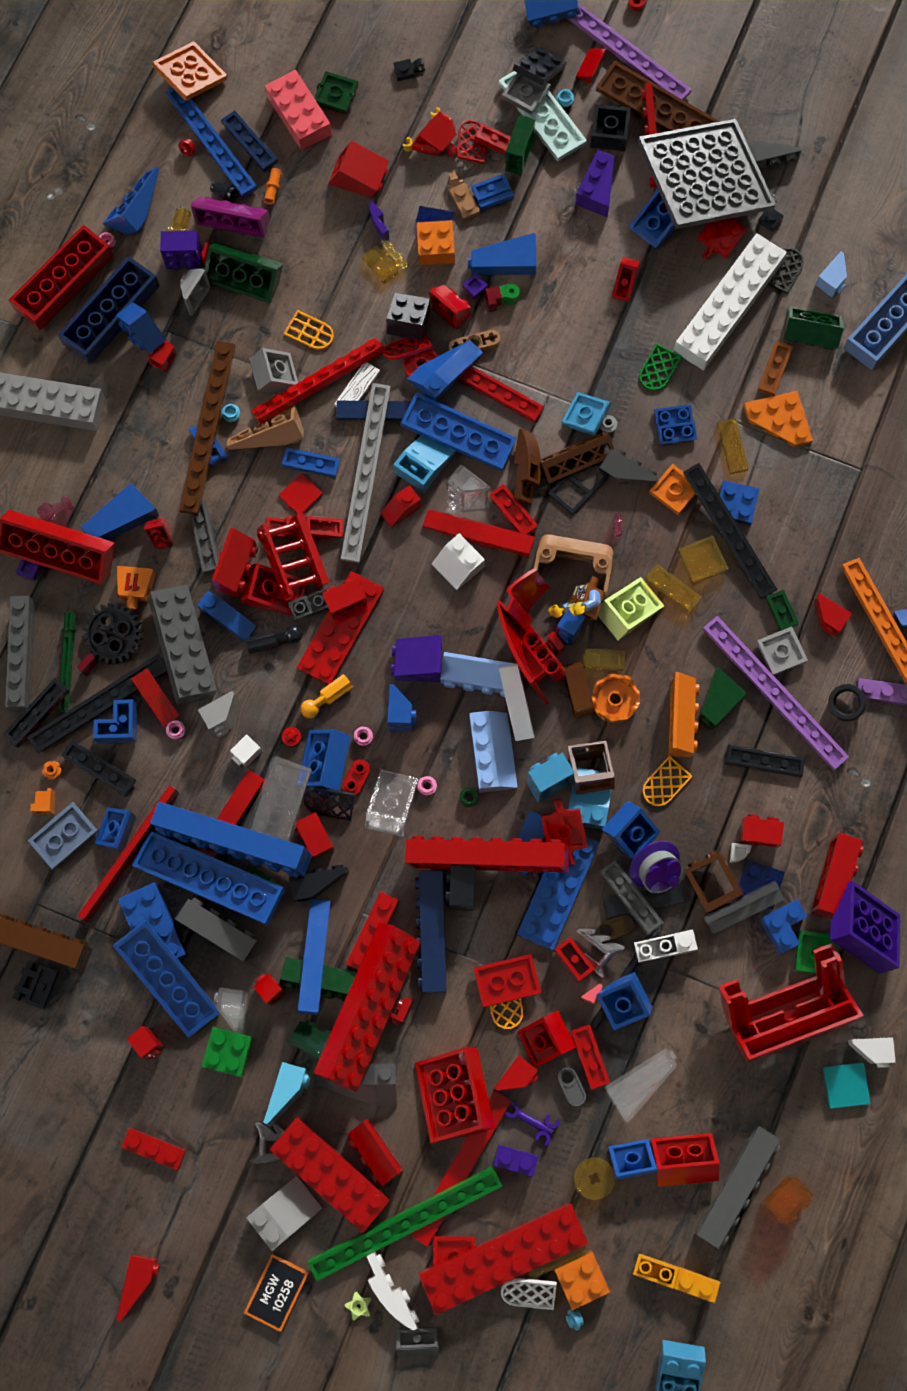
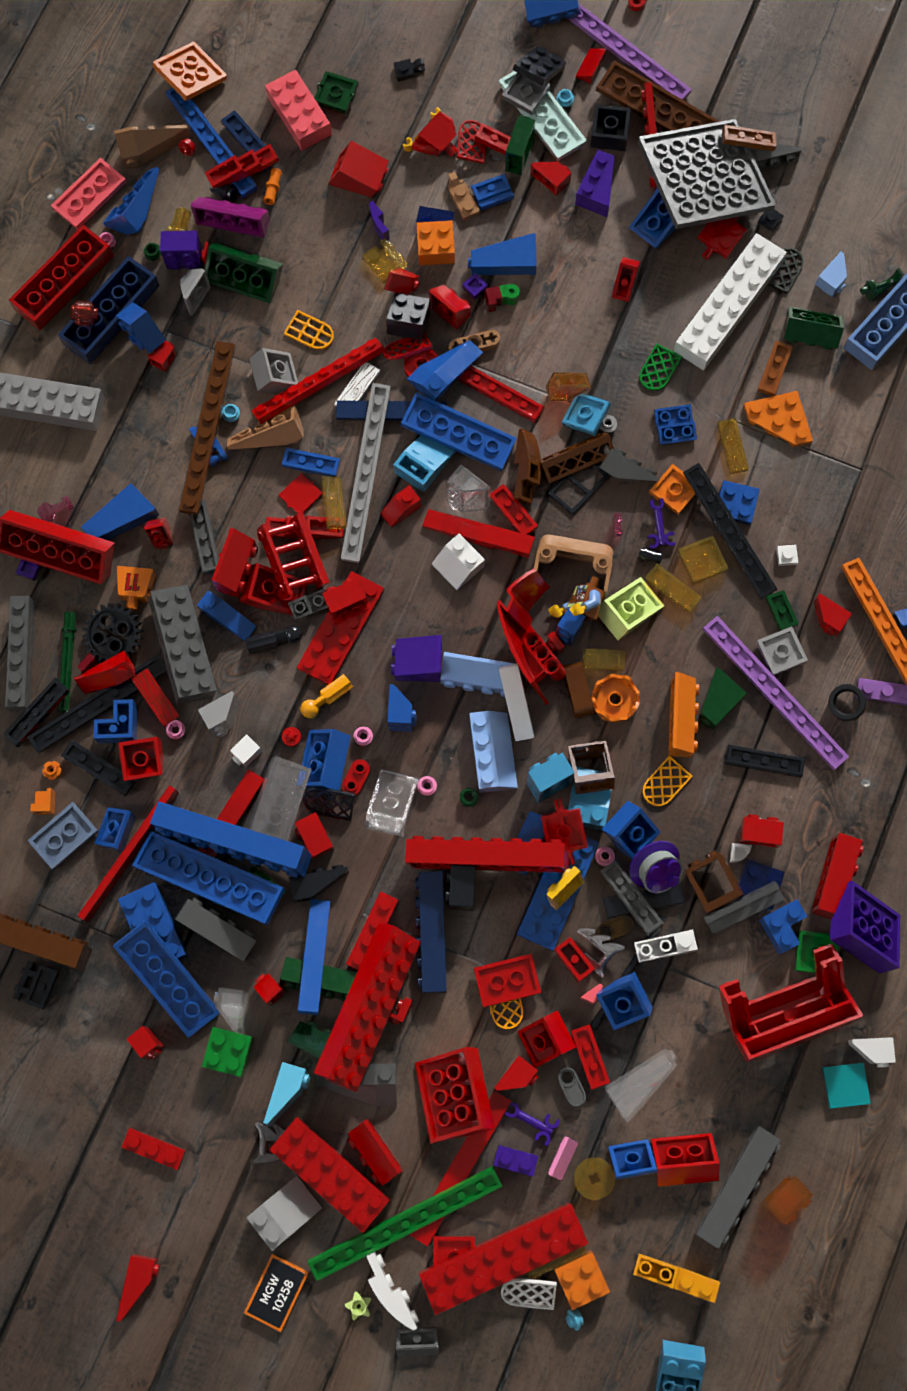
(83, 313): none -> clear red head
(89, 193): none -> coral plate
(106, 674): none -> red slope
(141, 758): none -> red slope
(143, 145): none -> medium nougat wedge
(152, 247): none -> dark green plate
(241, 167): none -> red slope
(333, 502): none -> clear yellow tile
(402, 282): none -> red slope
(551, 175): none -> red slope
(561, 891): none -> yellow plate
(562, 1158): none -> bright pink slope
(565, 386): none -> clear orange slope
(600, 860): none -> bright pink plate
(650, 555): none -> black pin
(660, 538): none -> dark purple bar
(749, 138): none -> dark orange plate
(787, 555): none -> white plate
(874, 289): none -> dark green animal

